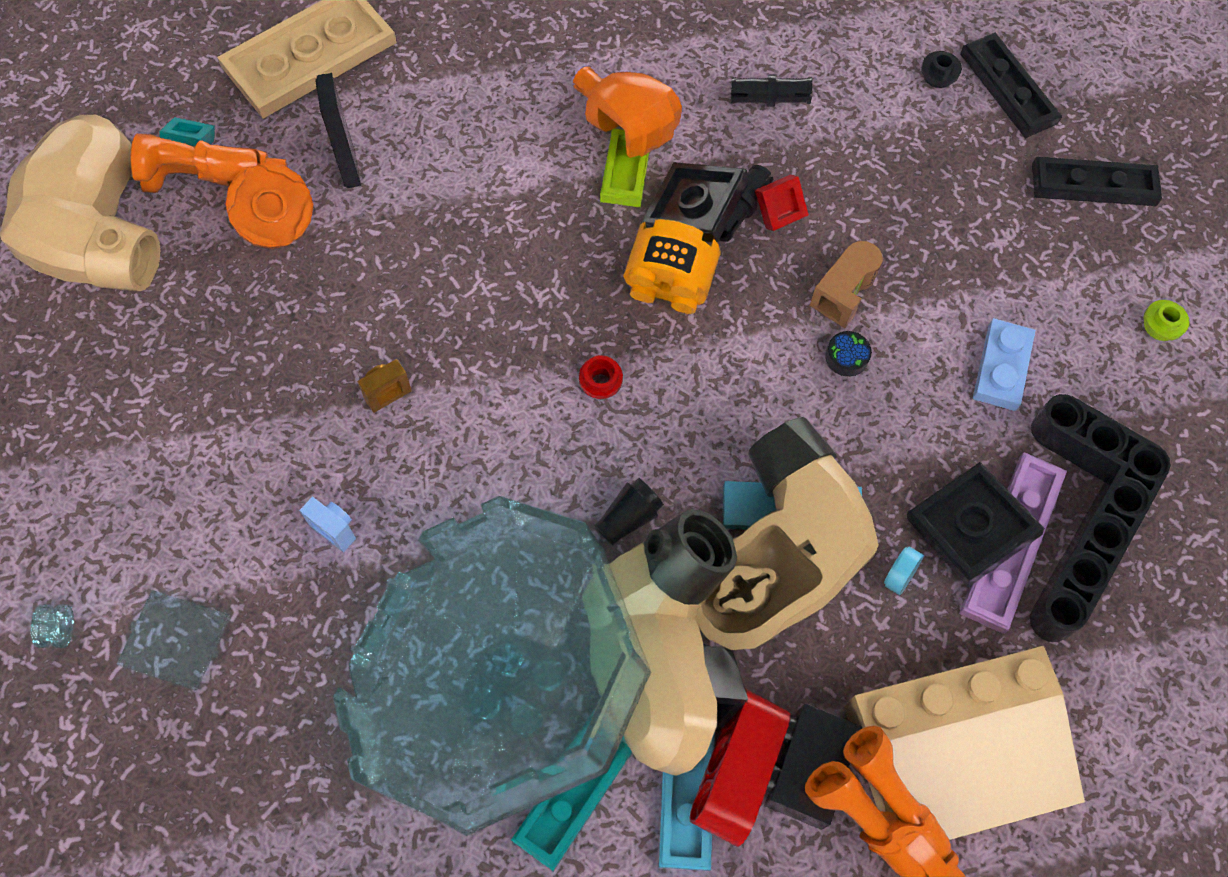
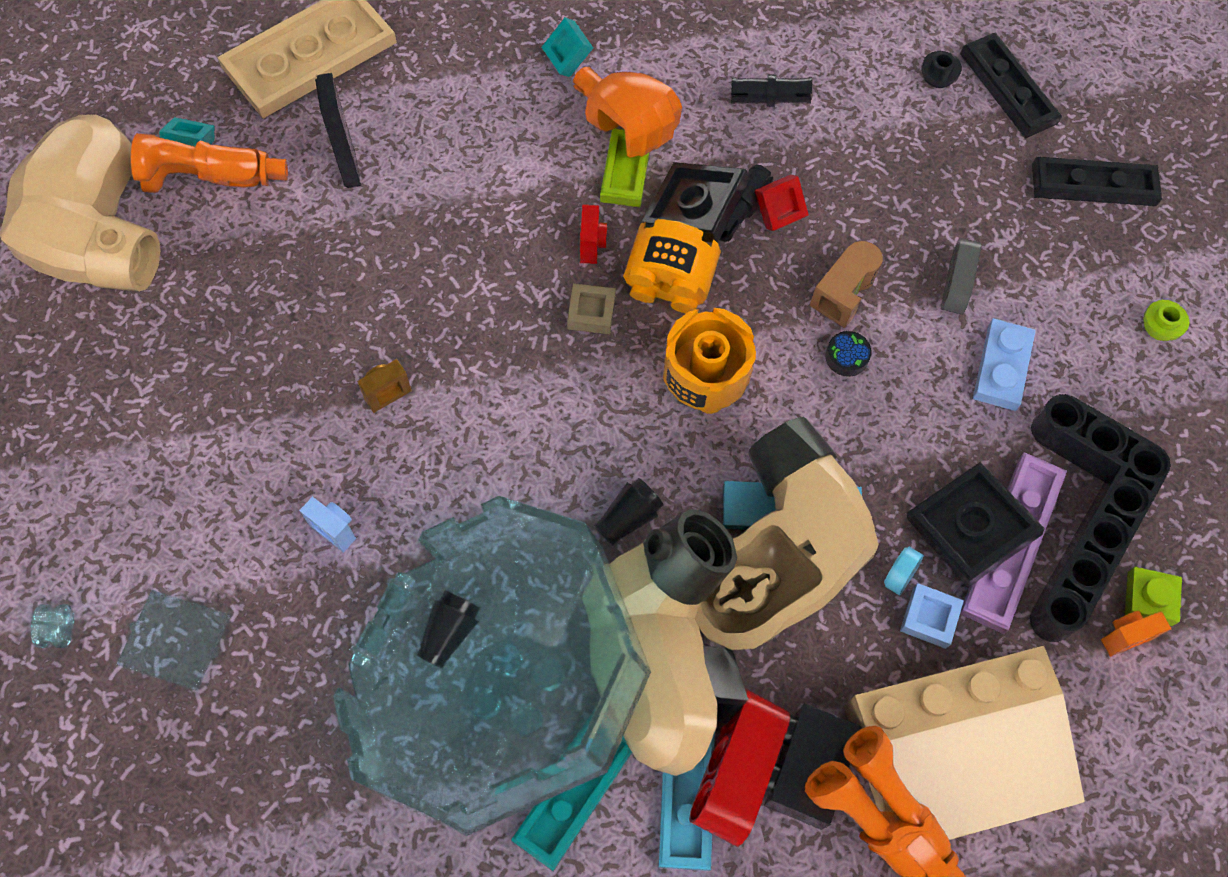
(269, 205): orange tile -> none
(447, 628): none -> black cone
(567, 47): none -> teal plate
(591, 308): none -> dark tan plate
(592, 234): none -> red plate
(605, 366): red plate -> none
(709, 359): none -> light orange brick
(931, 616): none -> light blue plate
(961, 276): none -> dark grey beam
(1134, 631): none -> orange plate
(1152, 593): none -> lime plate

